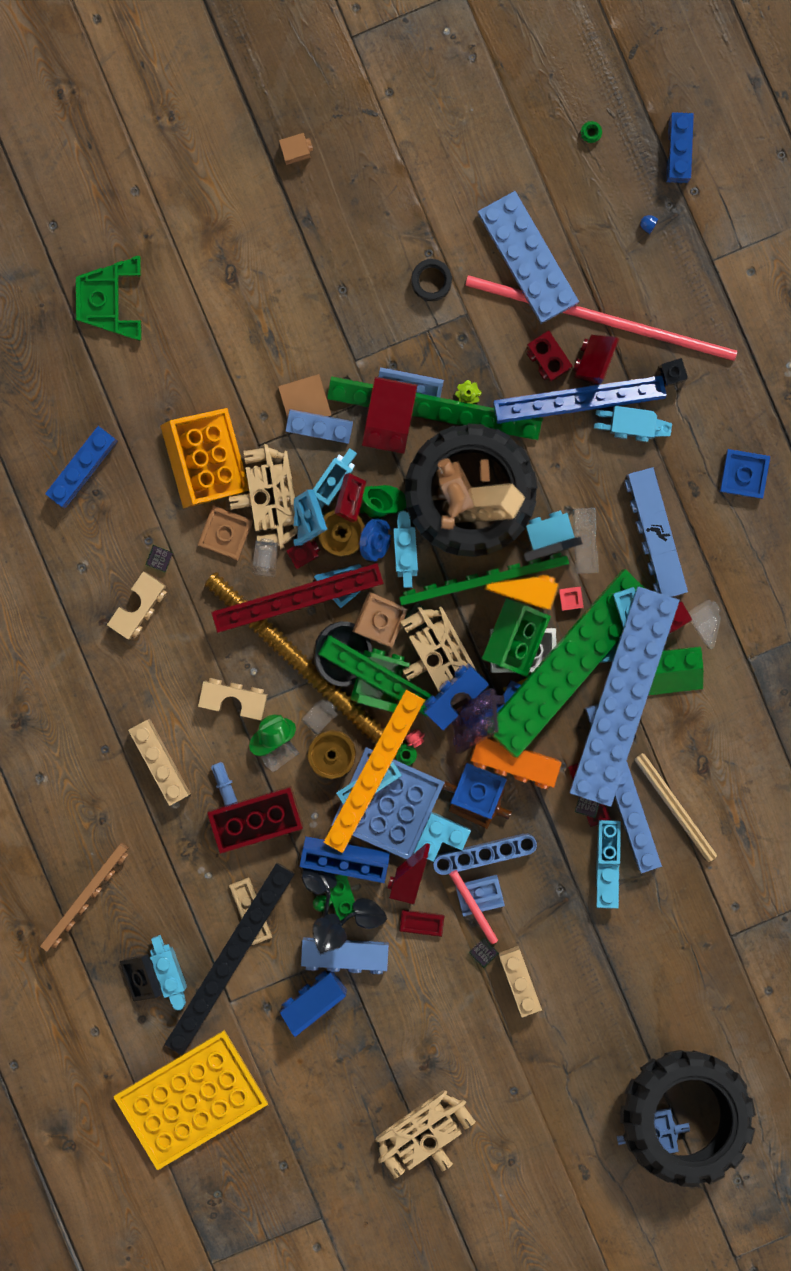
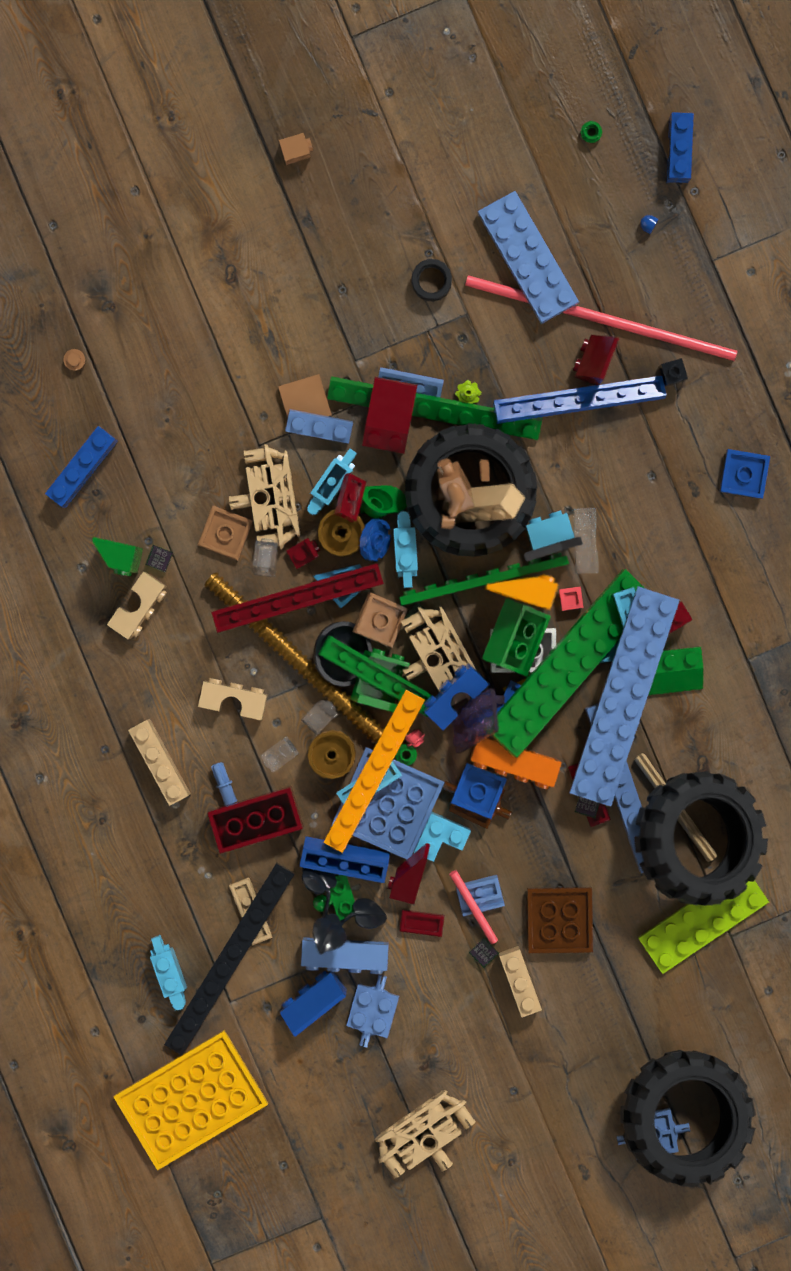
(74, 359): none -> medium nougat plate
(91, 890): medium nougat plate -> none
(99, 298): green wing -> none
(121, 557): none -> green slope
(141, 977): black plate -> none
(204, 457): light orange slope -> none
(272, 733): green piece -> none
(308, 517): dark azure wing -> none
(373, 1010): none -> medium blue plate
(493, 846): medium blue beam -> none
(554, 353): dark red brick -> none
(560, 920): none -> reddish brown plate
(608, 864): medium azure slope -> none
(635, 423): medium azure hinge -> none
(656, 532): medium blue brick -> none
(697, 926): none -> lime plate
(706, 621): clear slope -> none
(743, 831): none -> black tyre

